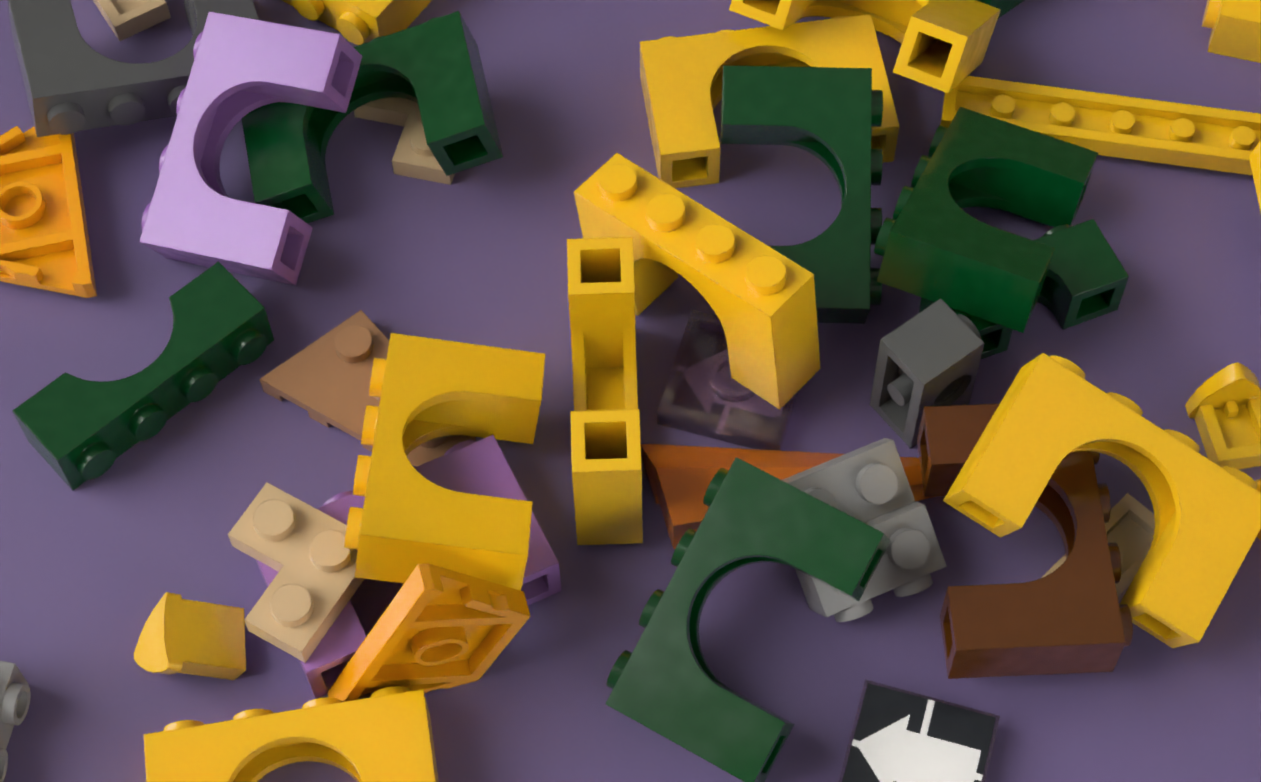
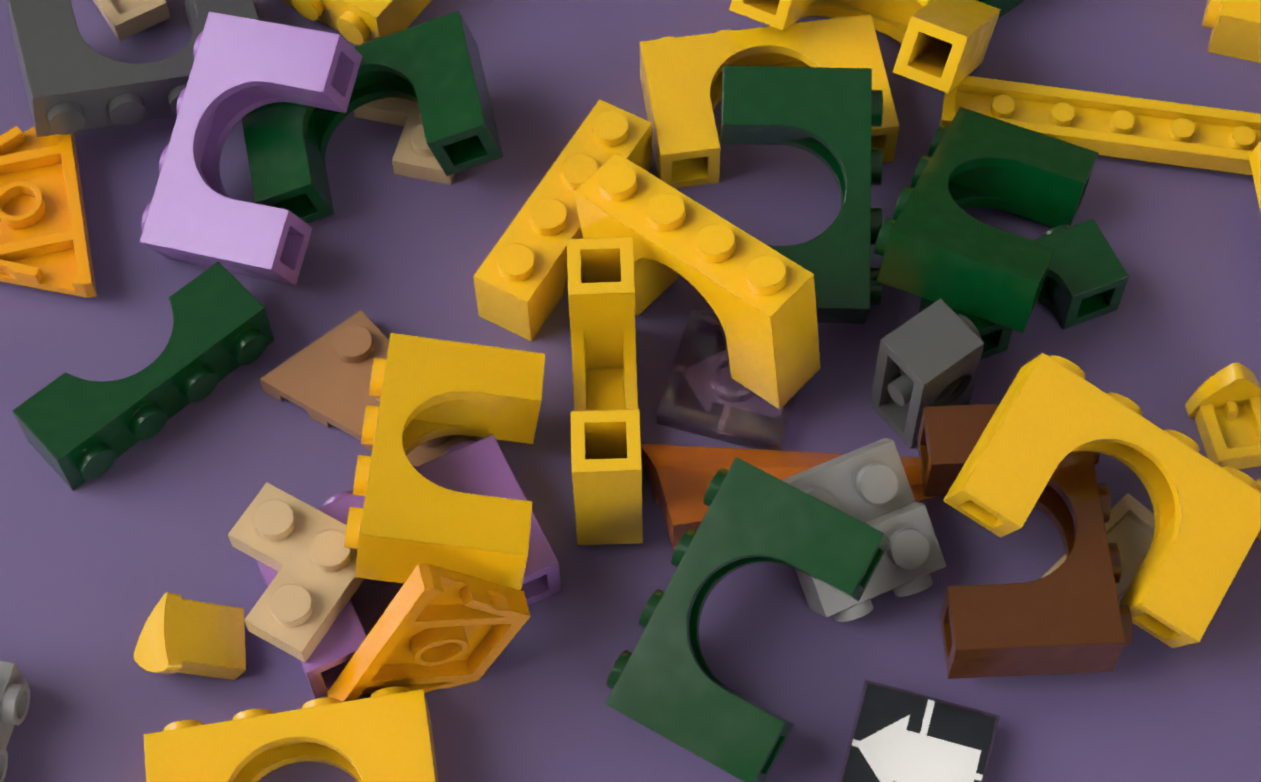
(529, 262): none -> yellow arch

